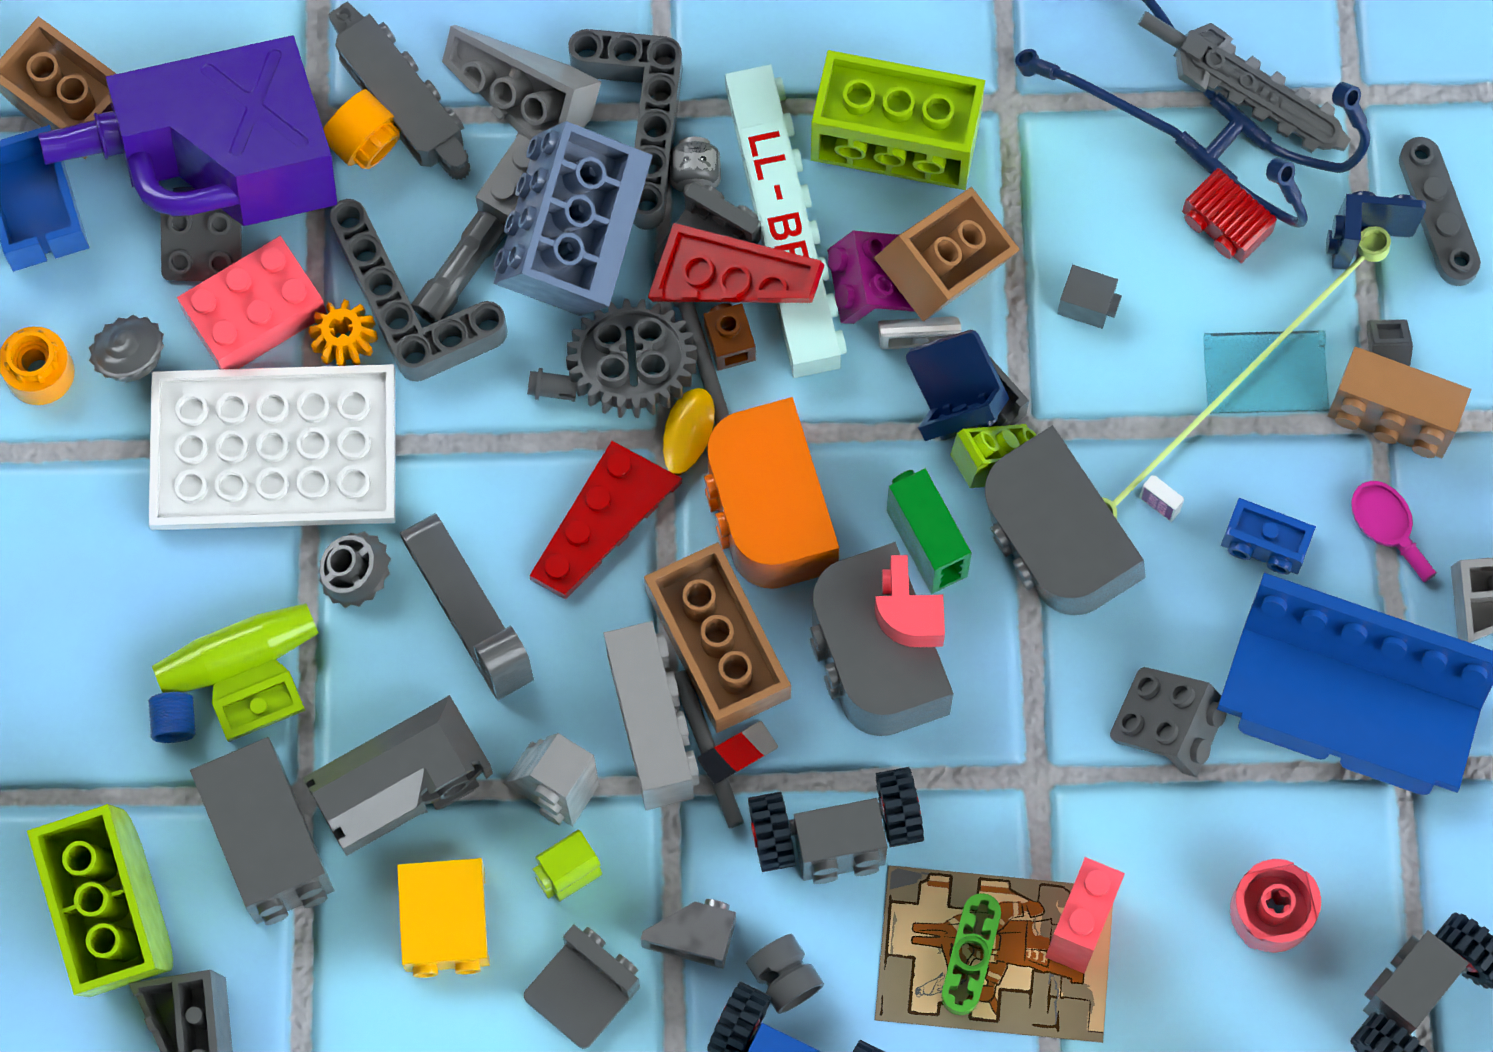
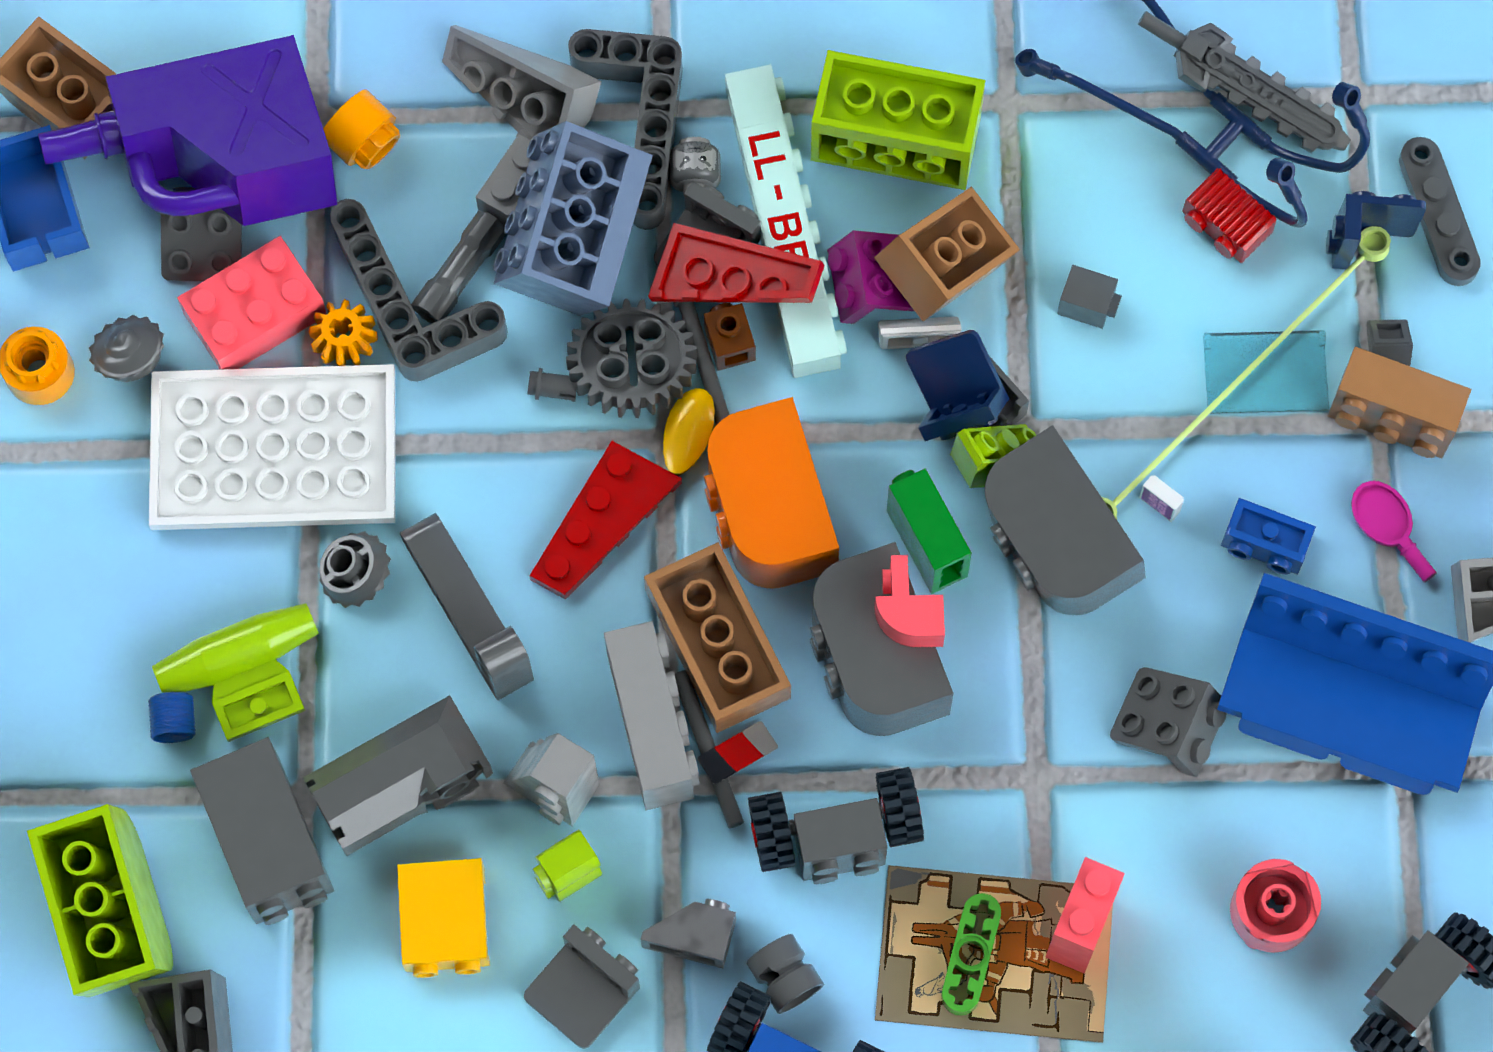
(392, 78): dark grey hinge -> none

